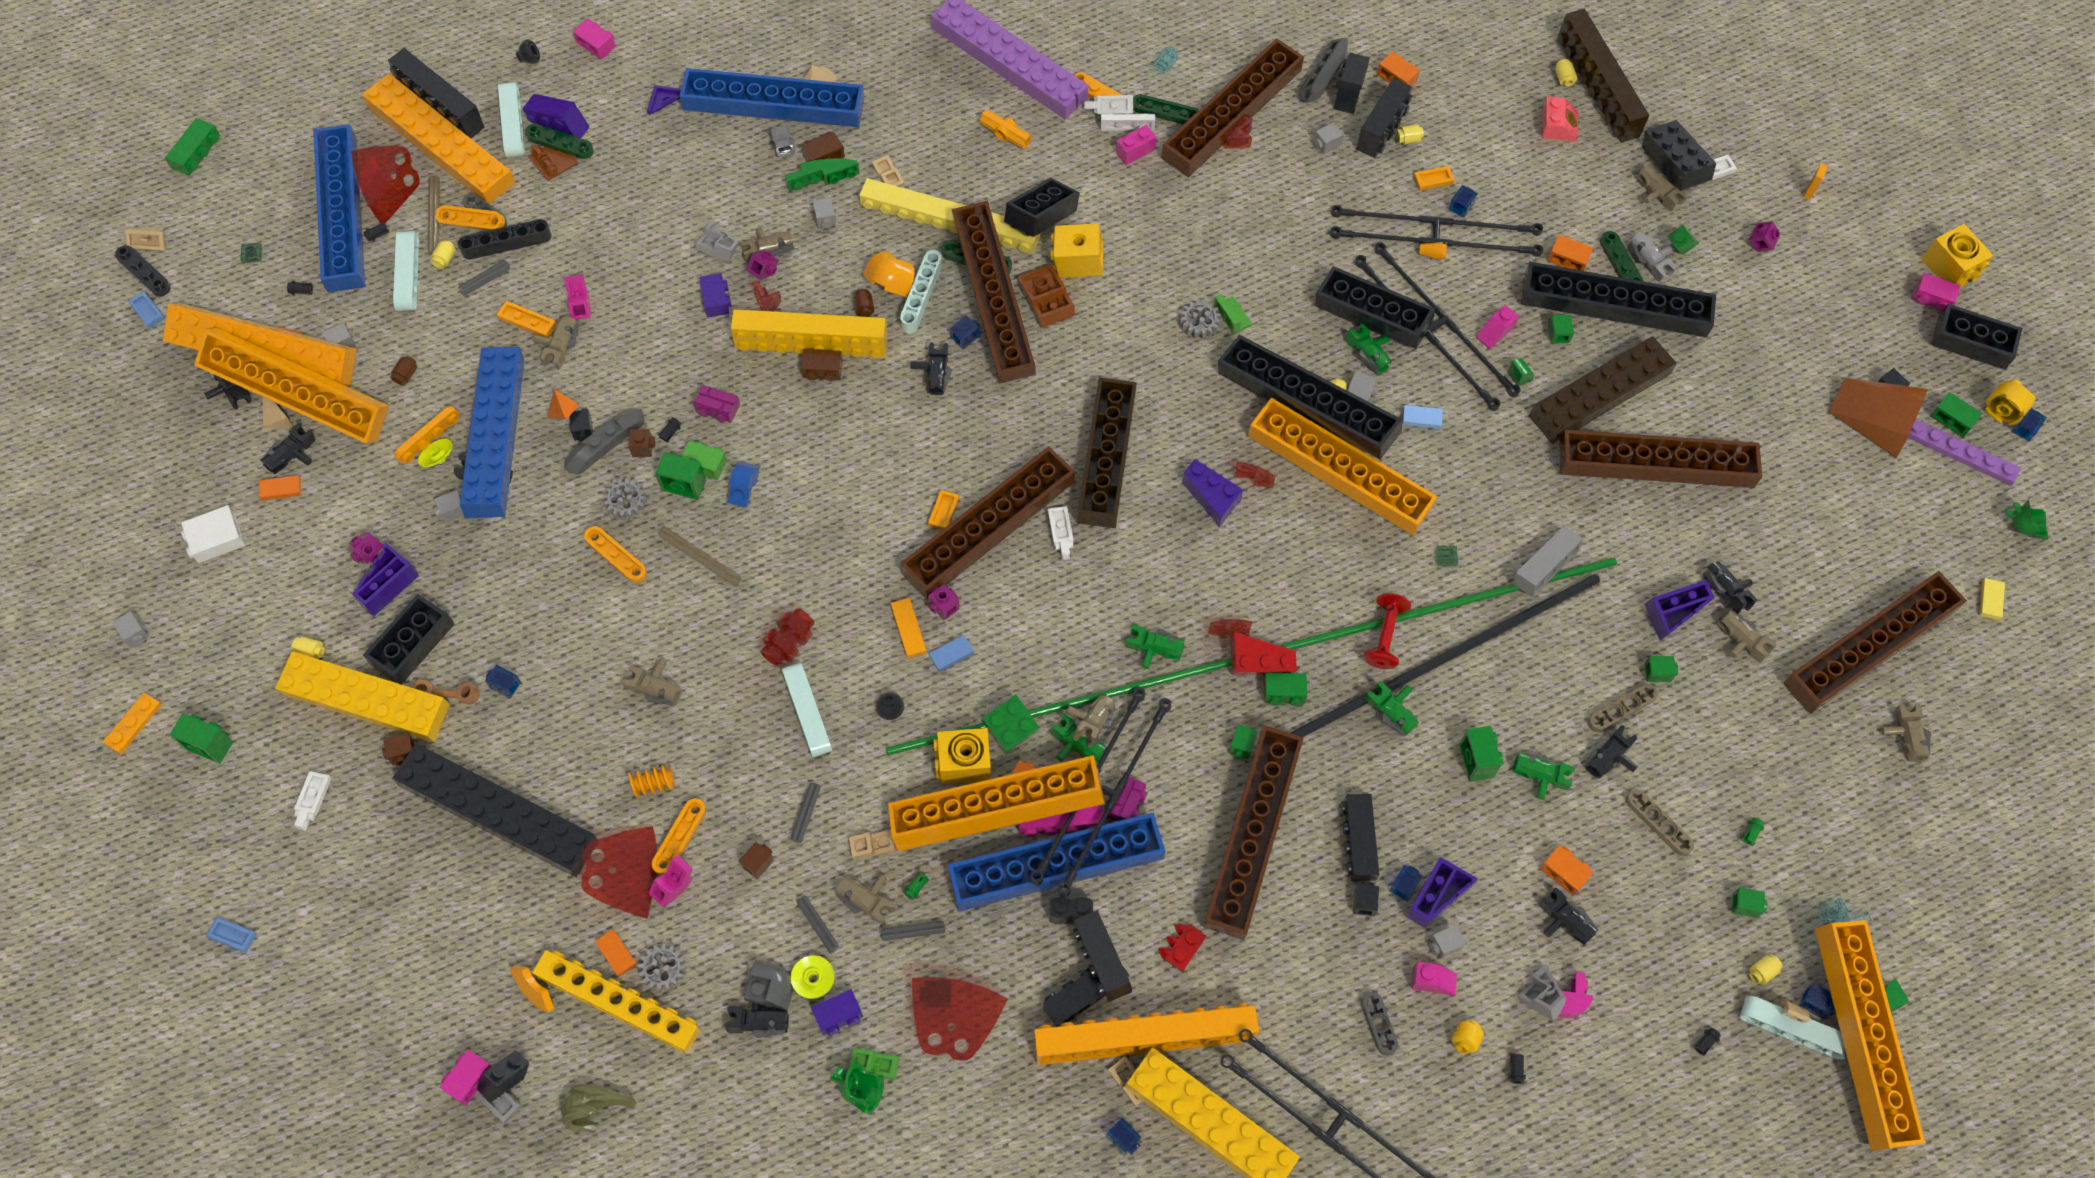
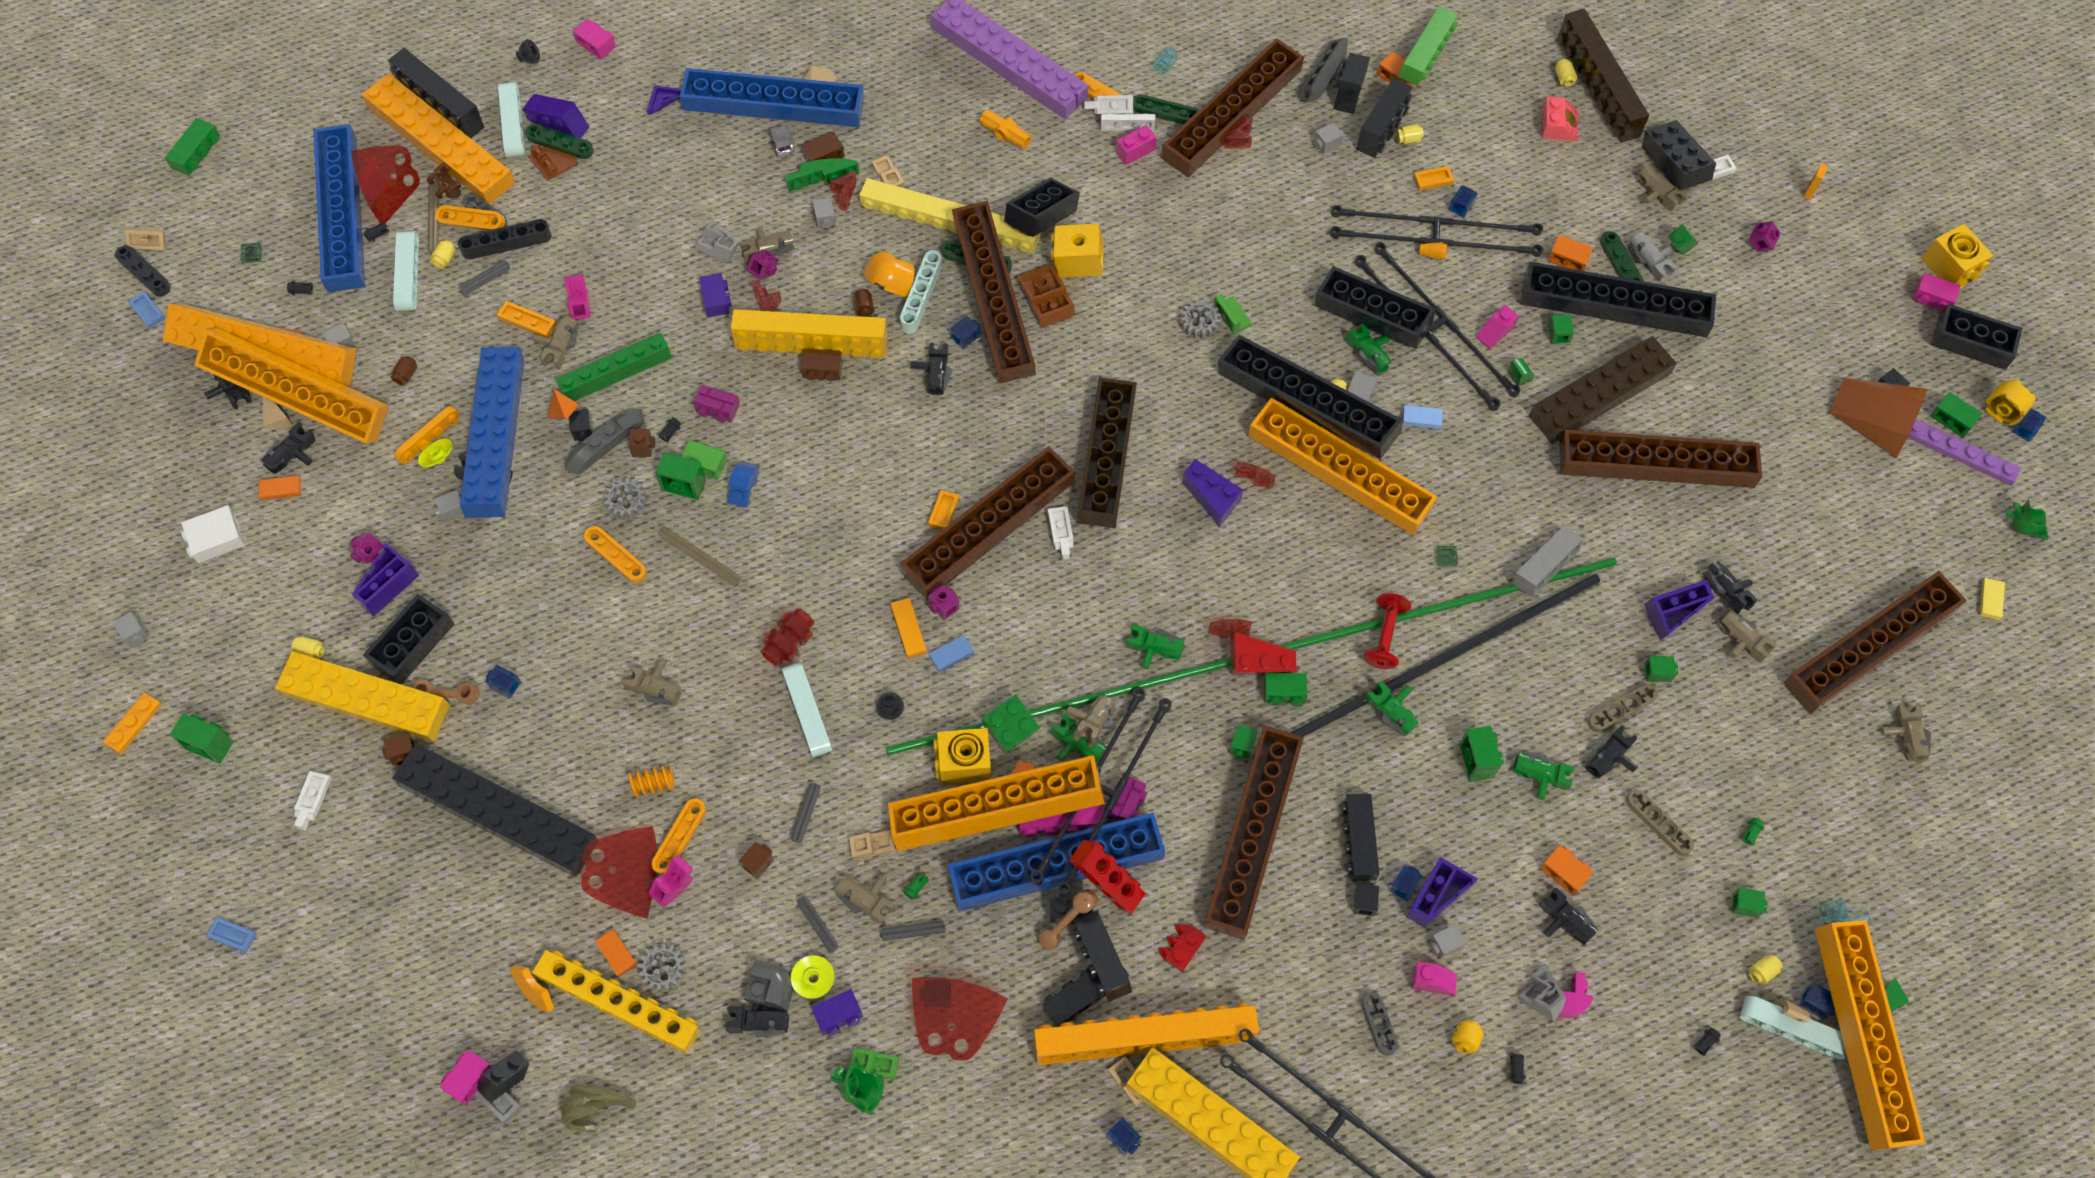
(445, 181): none -> reddish brown piece
(614, 367): none -> green brick
(844, 187): none -> clear red slope
(1050, 937): none -> medium nougat piece
(1107, 876): none -> red brick
(1429, 46): none -> bright green brick

